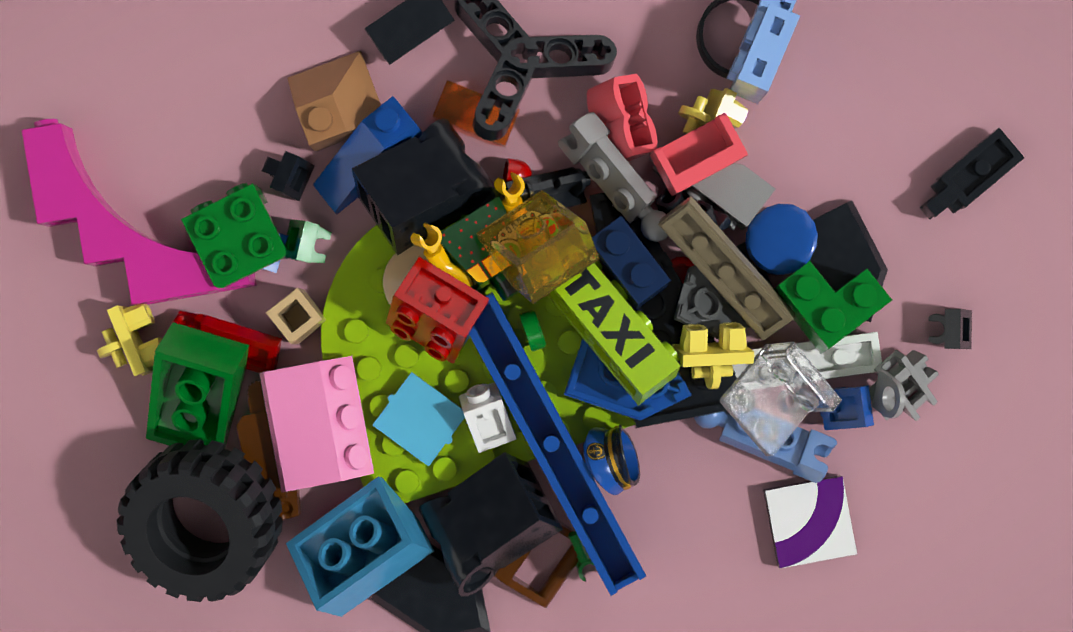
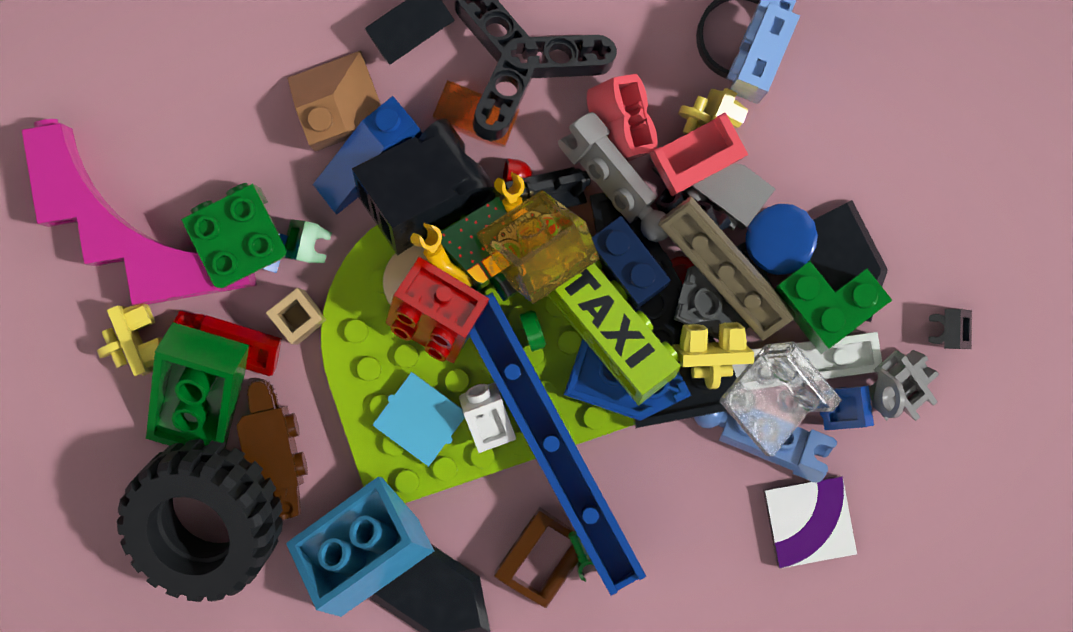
(289, 175): black tile -> none
(316, 423): bright pink slope -> none
(490, 521): black piece -> none
(612, 459): piece -> none
(973, 174): black hinge -> none

